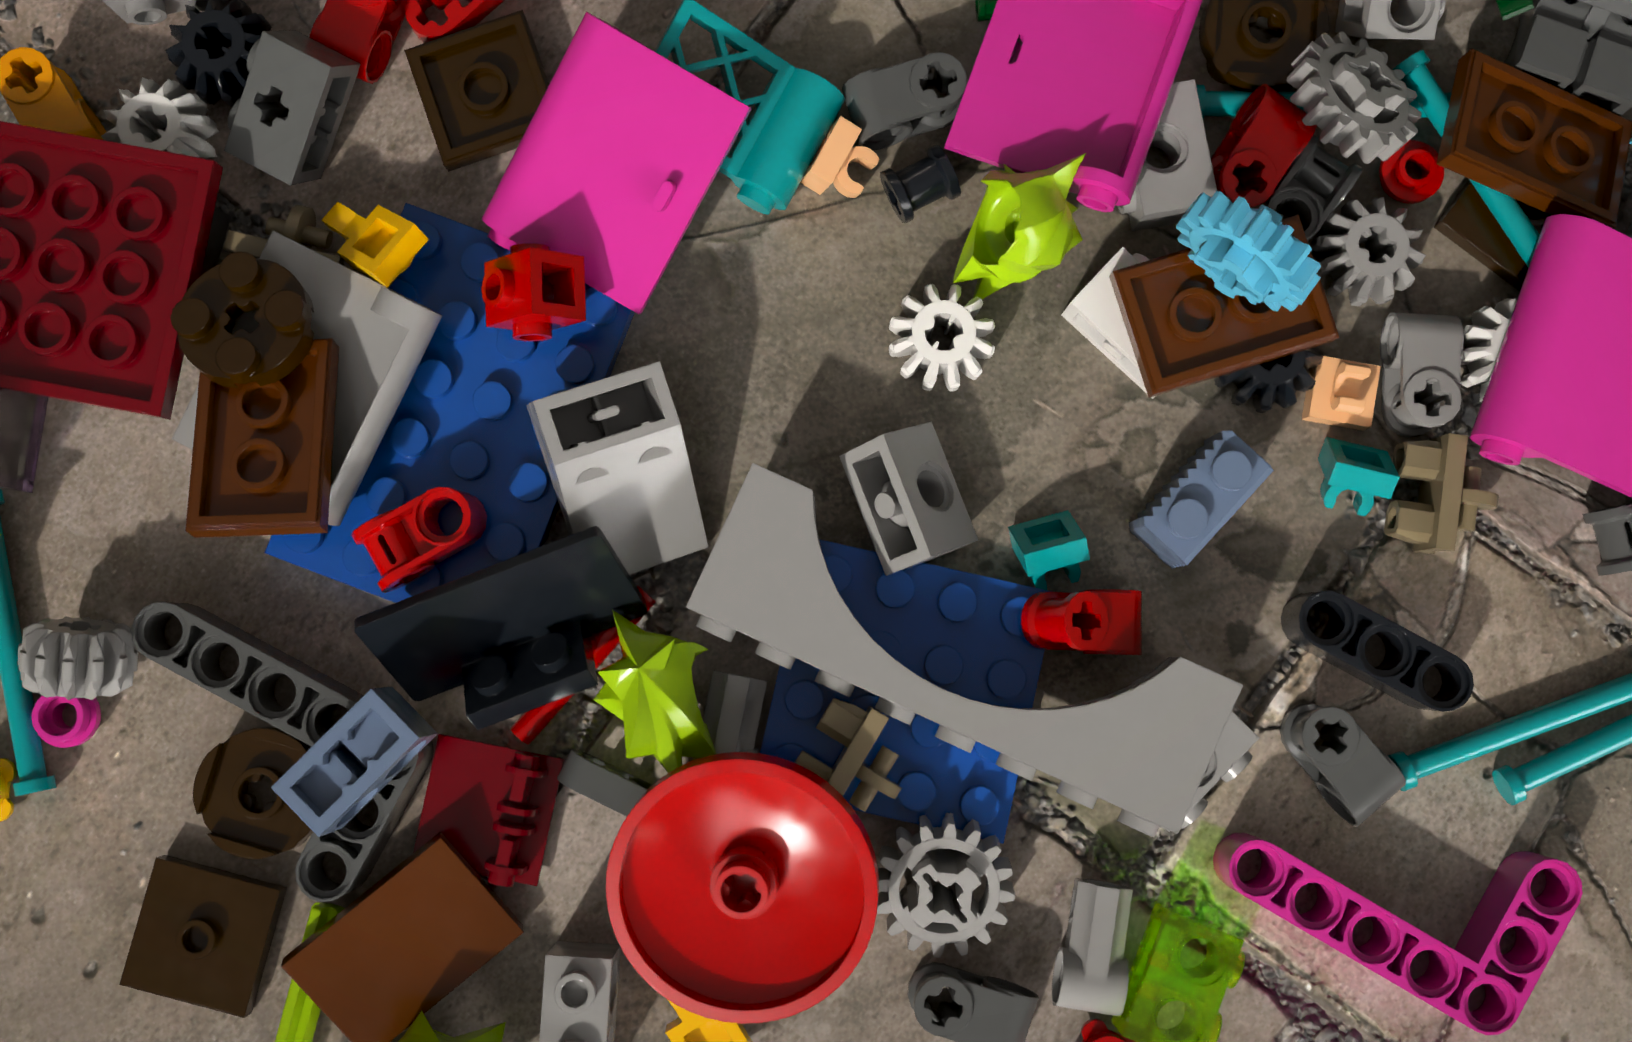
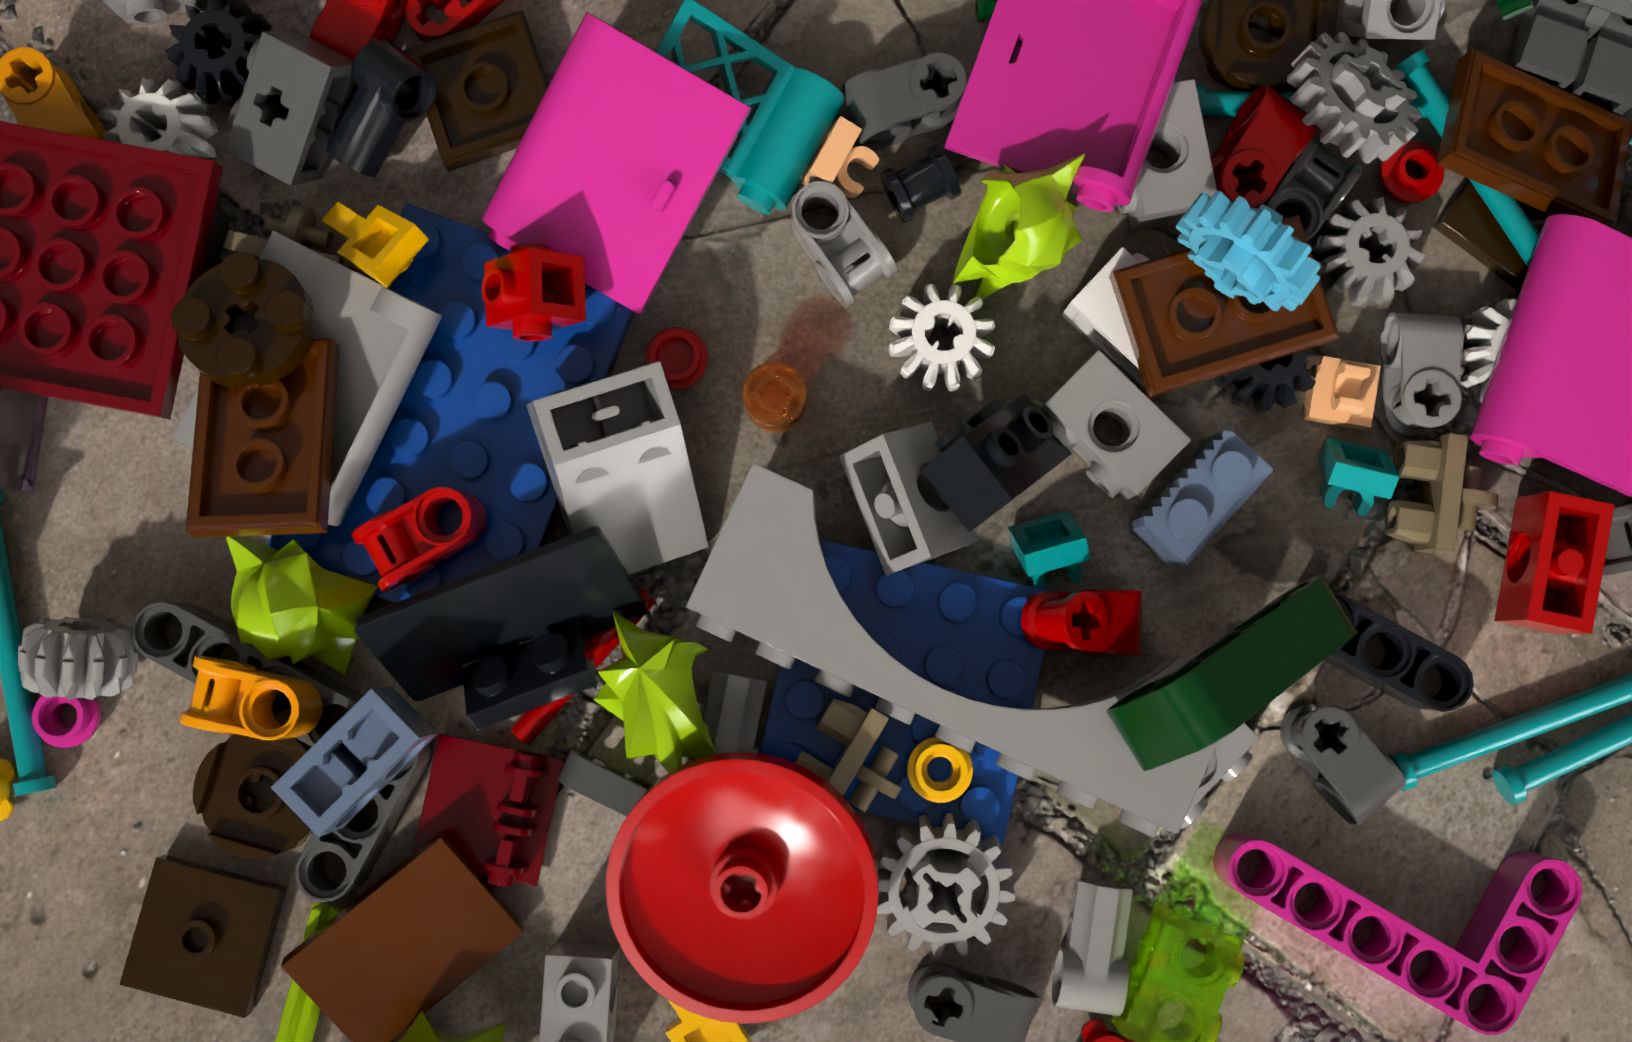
(240, 701): none -> light orange piece
(293, 605): none -> lime hair
(389, 93): none -> black piece
(681, 356): none -> red plate
(776, 409): none -> clear orange wheel
(841, 245): none -> light grey piece
(943, 790): none -> yellow plate
(993, 458): none -> black brick
(1147, 433): none -> light grey brick
(1233, 676): none -> dark green beam
(1554, 563): none -> red brick

